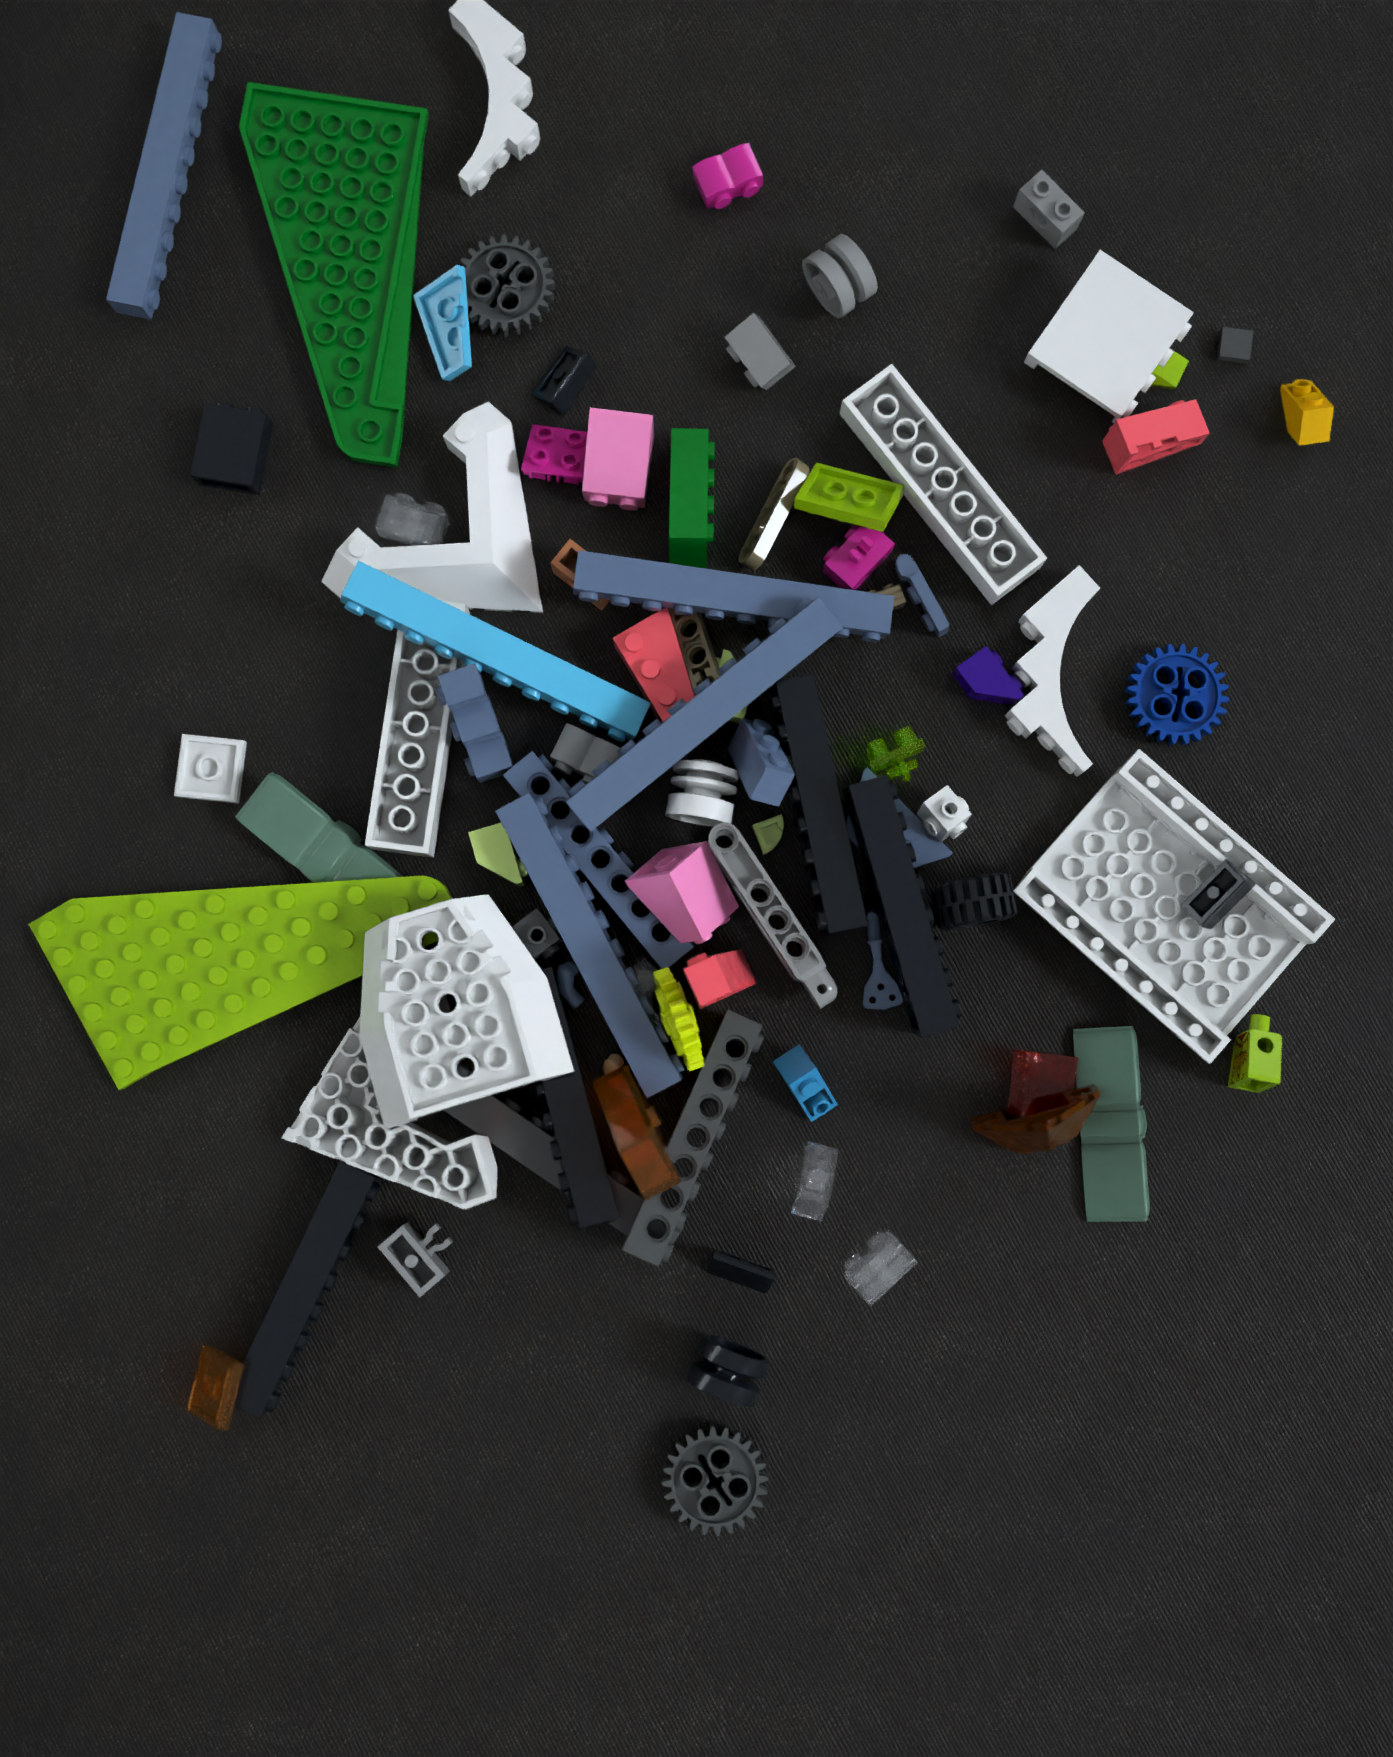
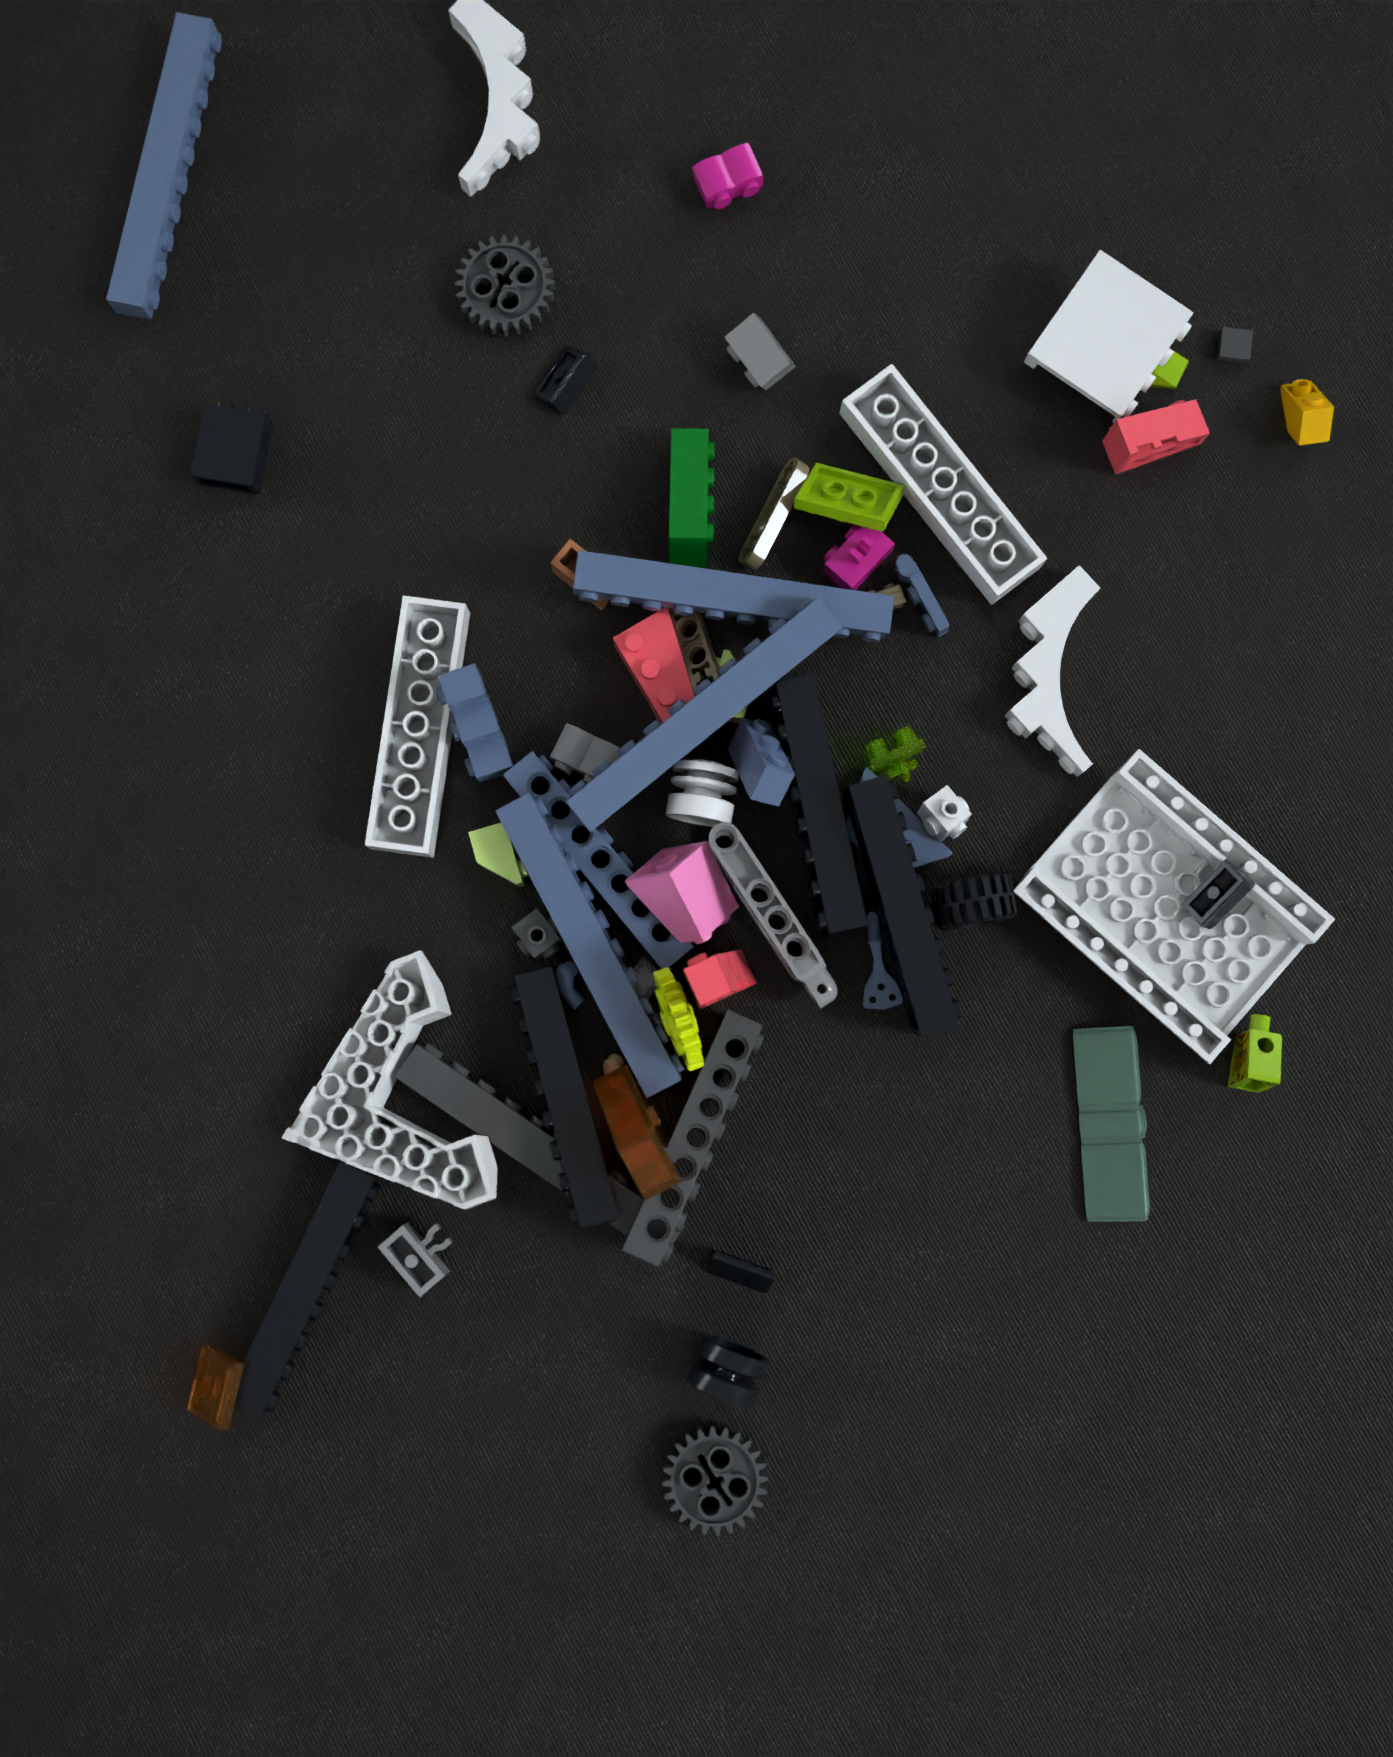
(200, 965): lime wing -> none
(210, 768): white tile -> none
(308, 835): sand green piece -> none
(344, 221): green wing -> none
(412, 522): clear brick -> none
(446, 321): medium azure wing -> none
(493, 651): medium azure brick -> none
(498, 563): white wedge -> none
(500, 1018): white wedge -> none
(555, 453): dark pink hinge -> none
(618, 458): bright pink slope -> none
(769, 833): yellowish green tile -> none
(805, 1082): dark azure slope -> none
(815, 1181): clear slope -> none
(840, 275): light grey wheel -> none
(878, 1267): clear brick -> none
(987, 680): dark purple slope -> none
(1039, 1081): clear red hinge -> none
(1040, 1130): reddish brown wedge -> none
(1048, 209): light grey brick -> none
(1204, 700): blue gear -> none

